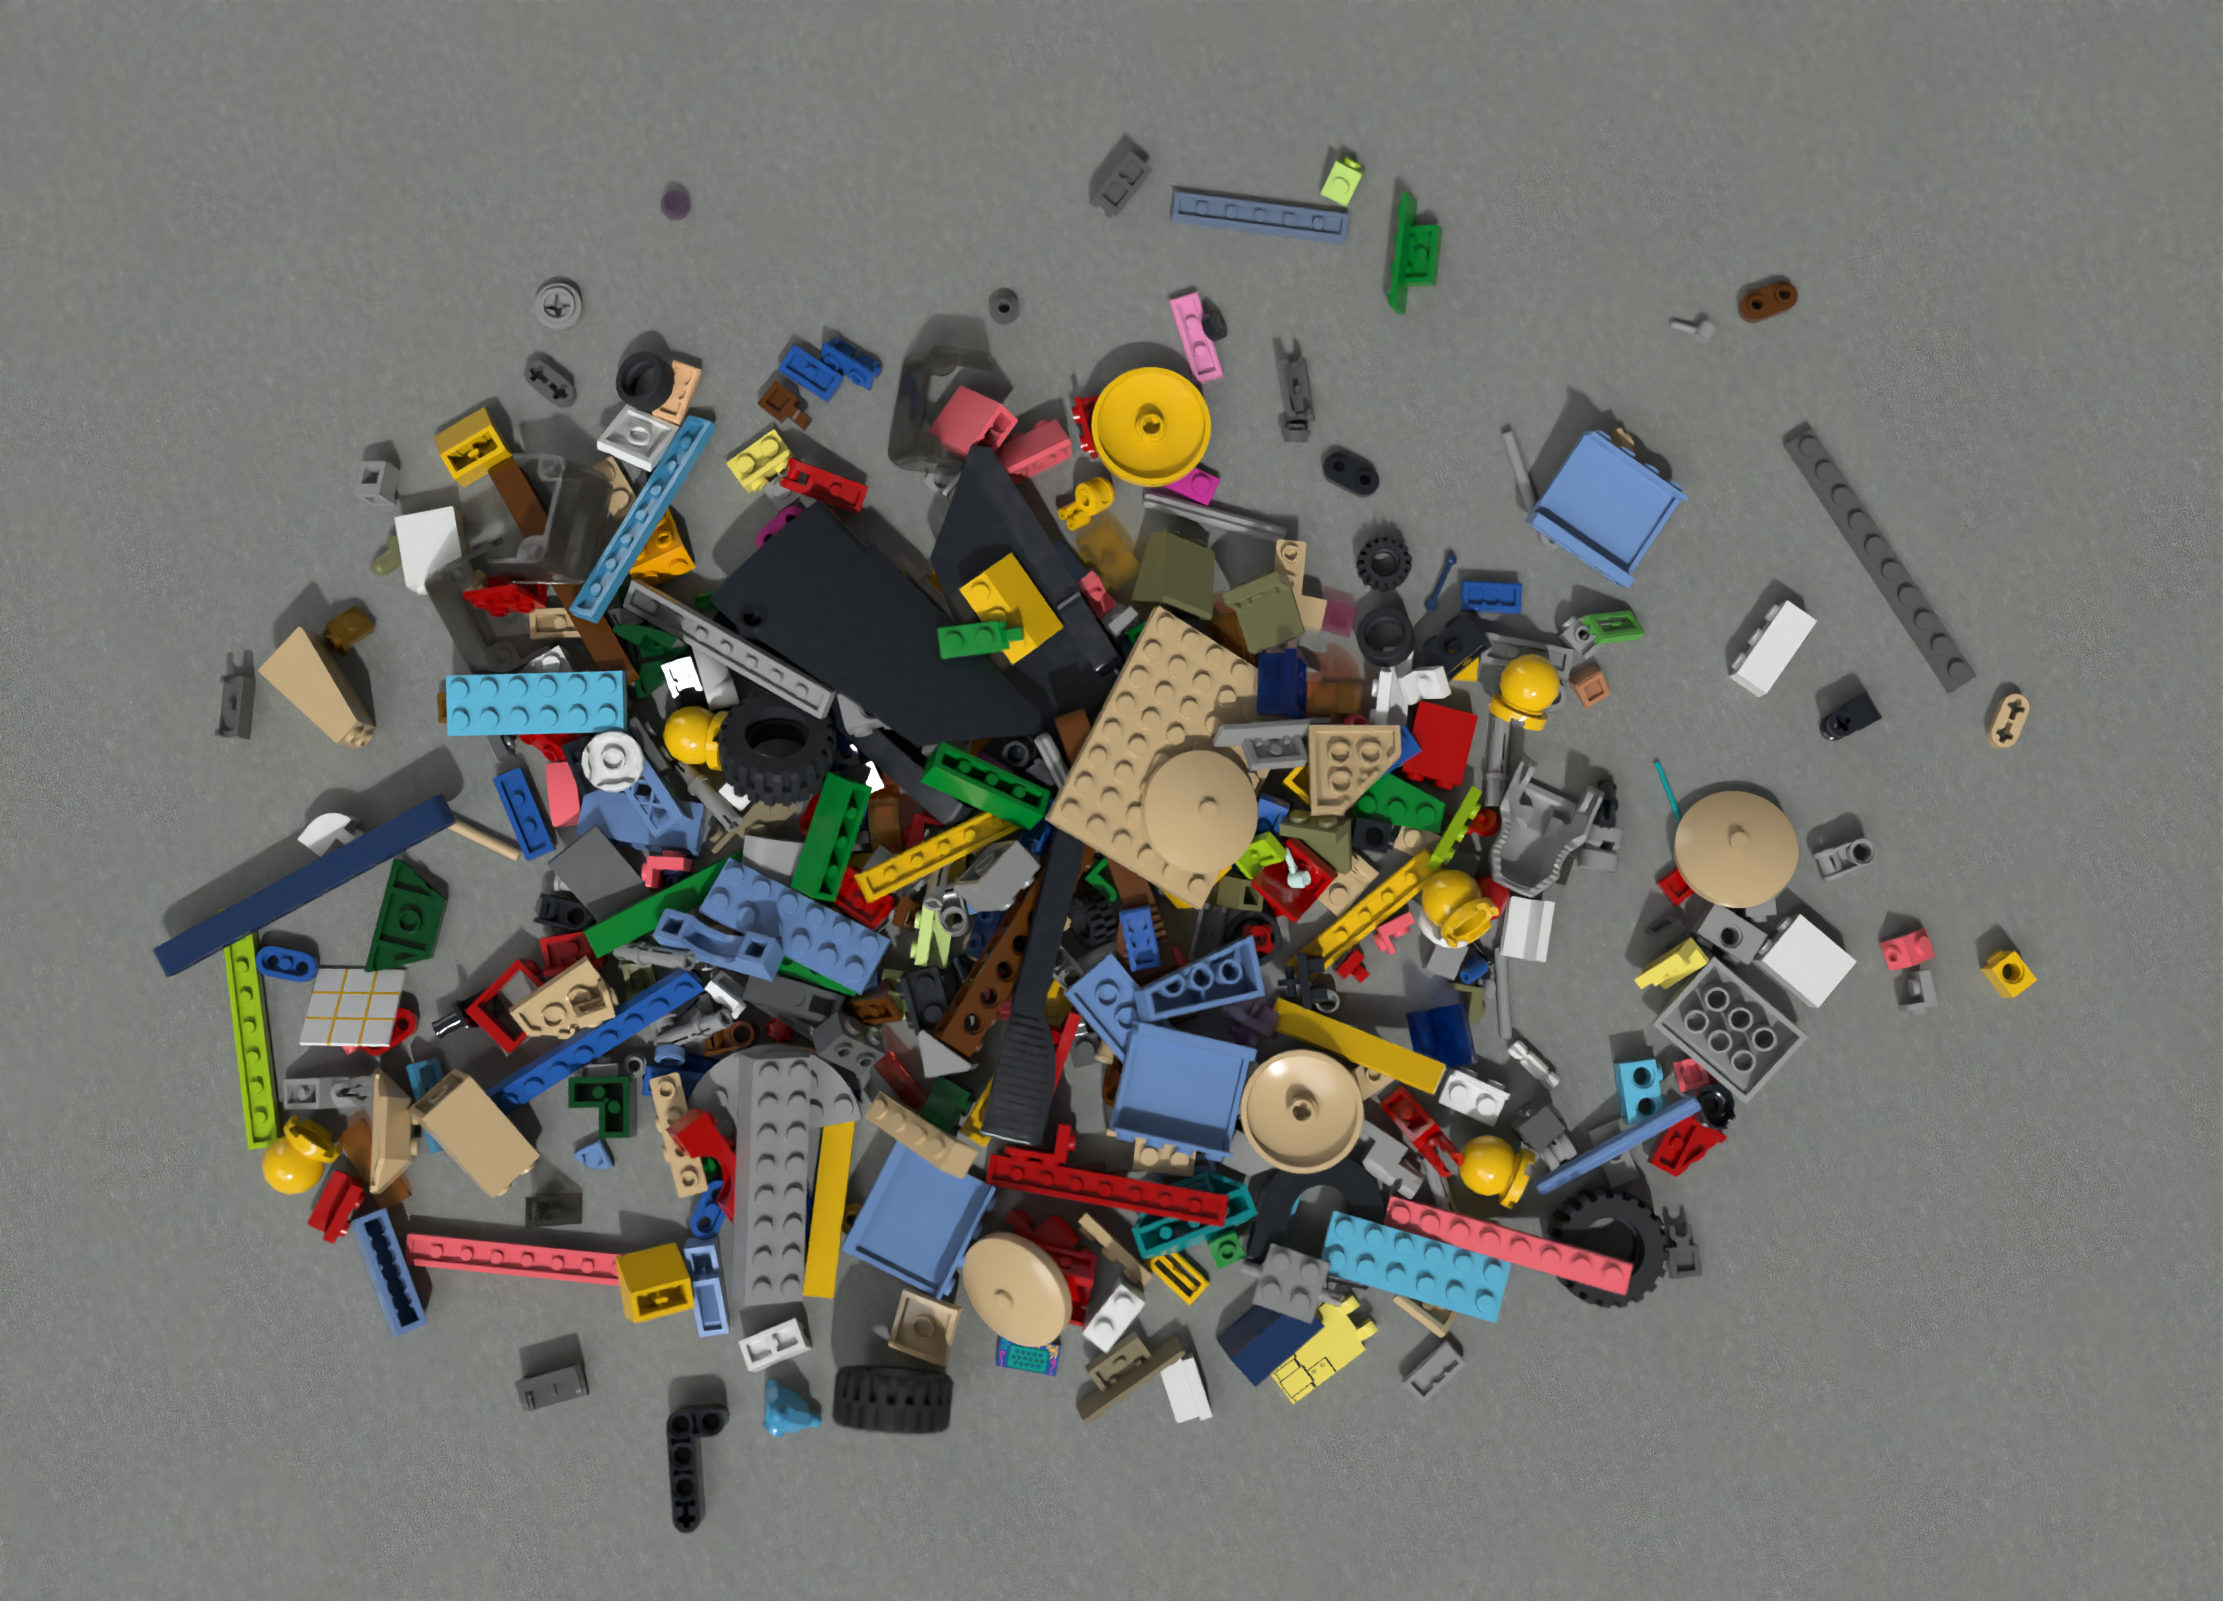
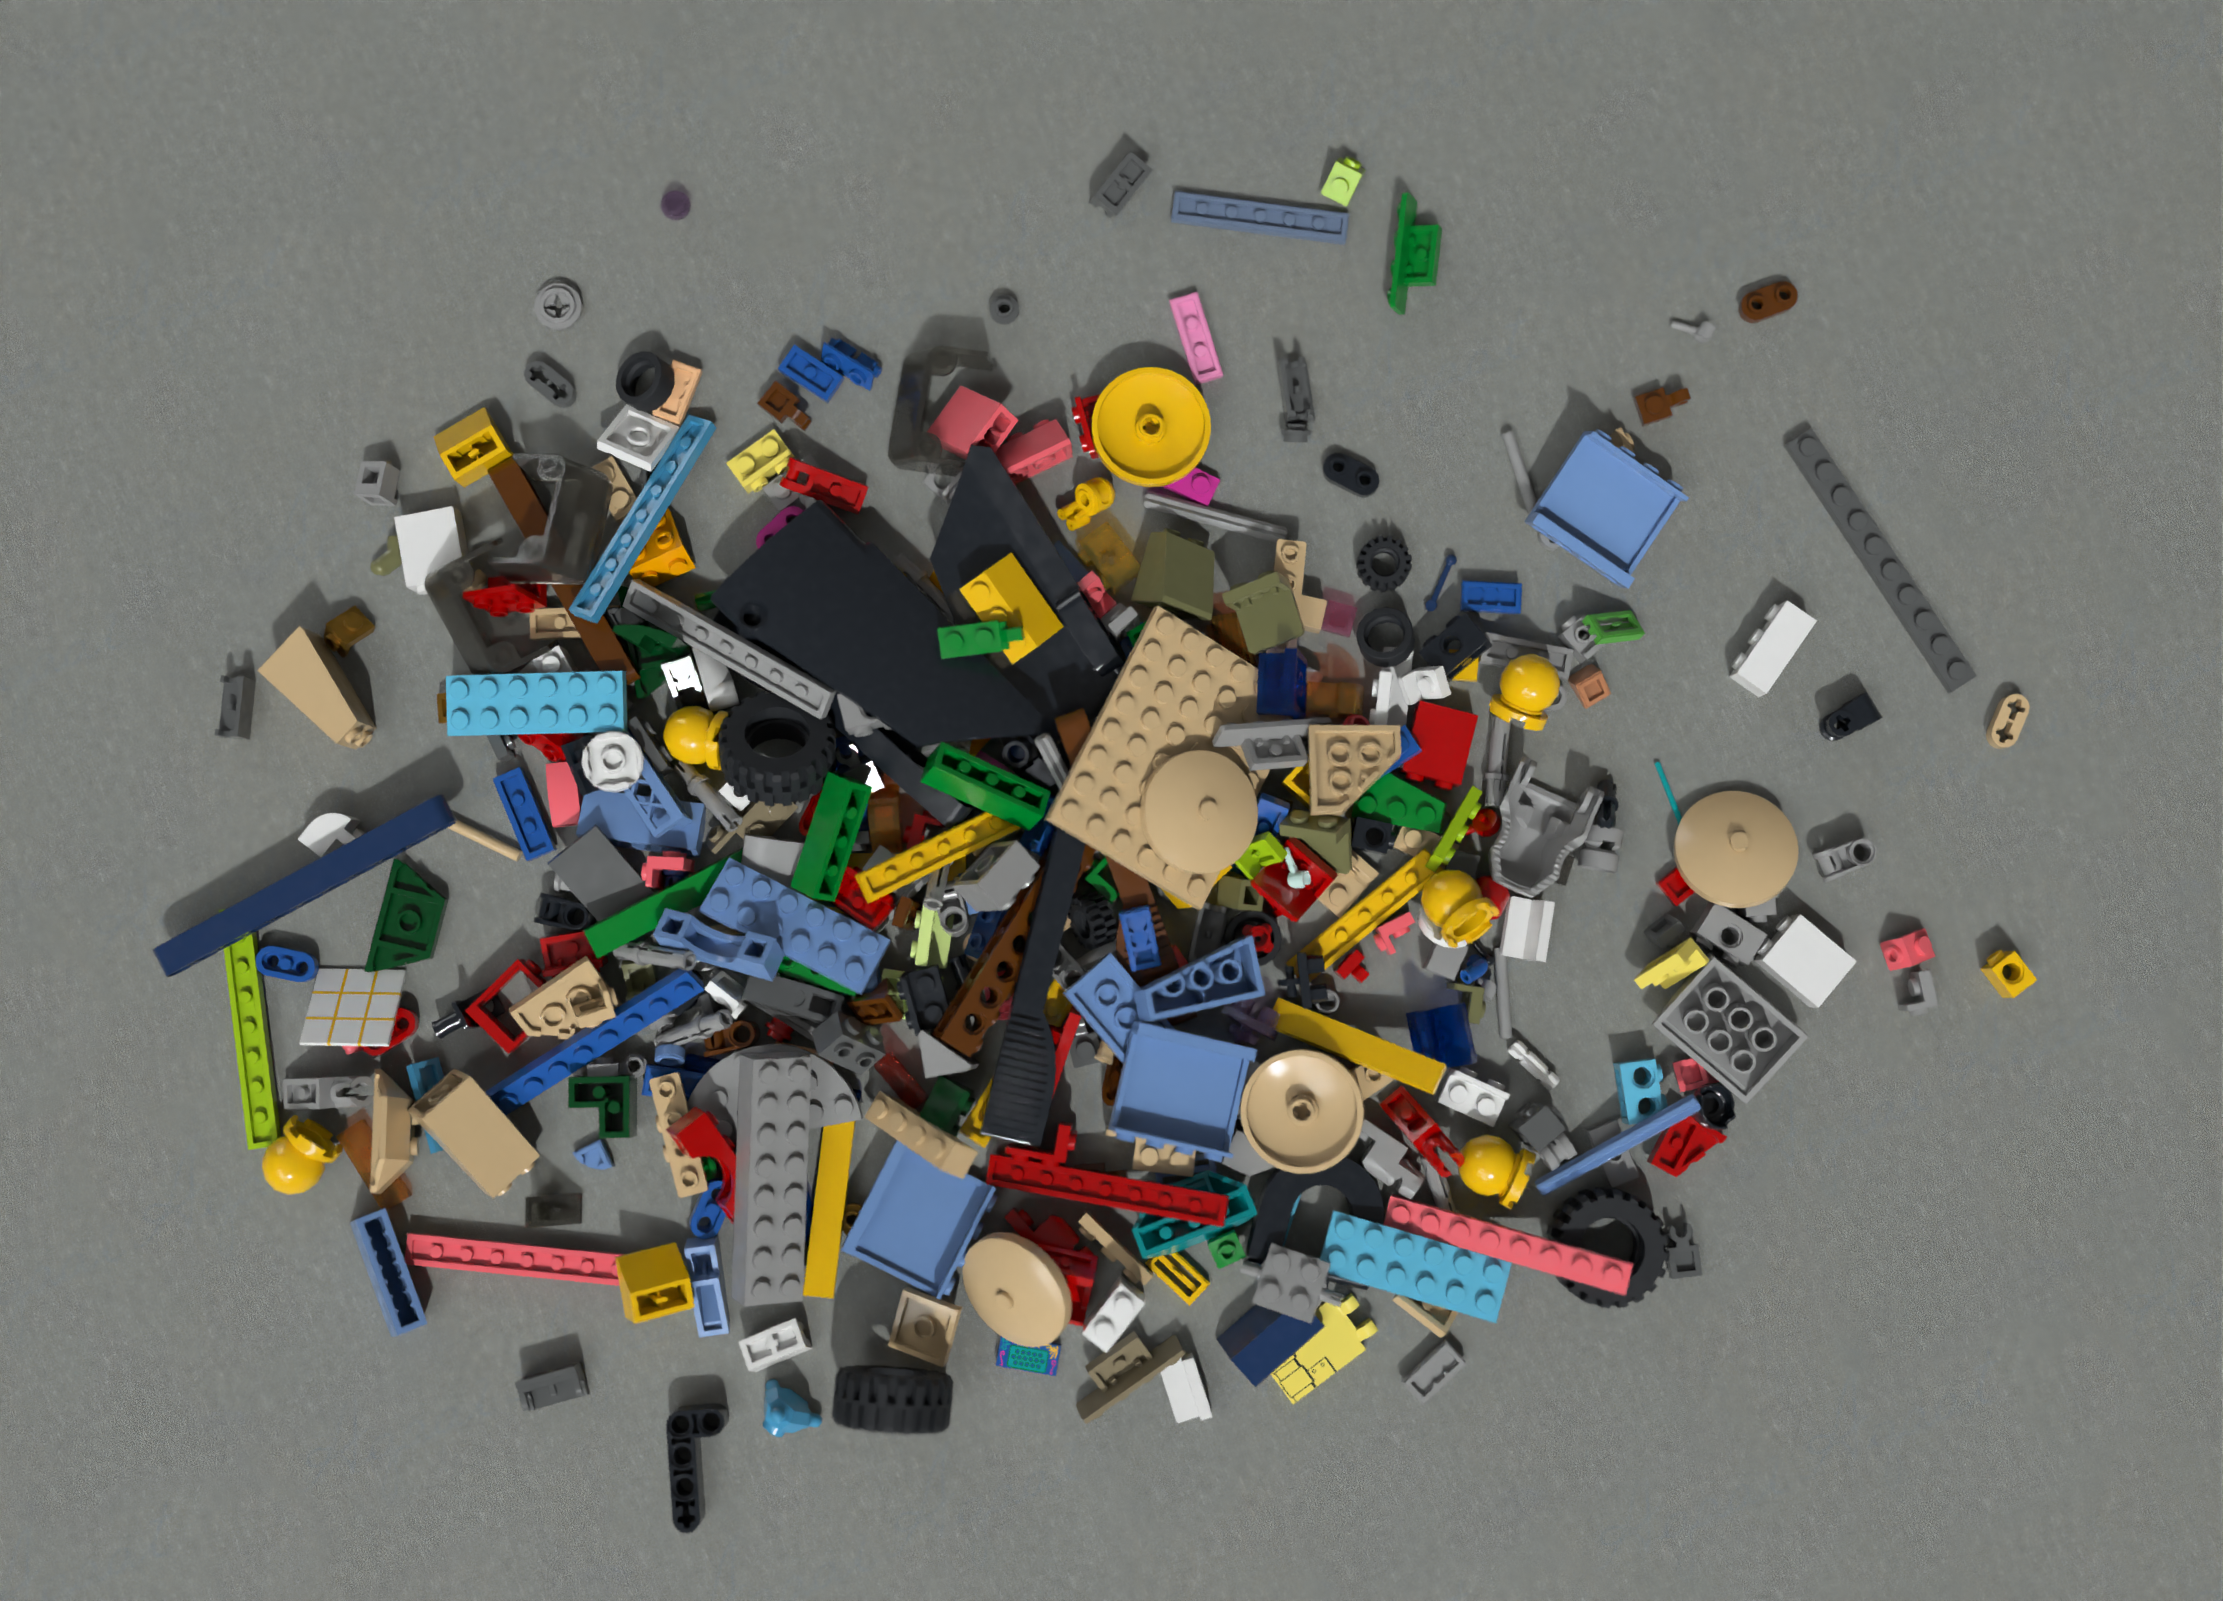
(335, 1205): red bracket -> none
(1214, 326): black tile -> none
(1657, 406): none -> reddish brown plate

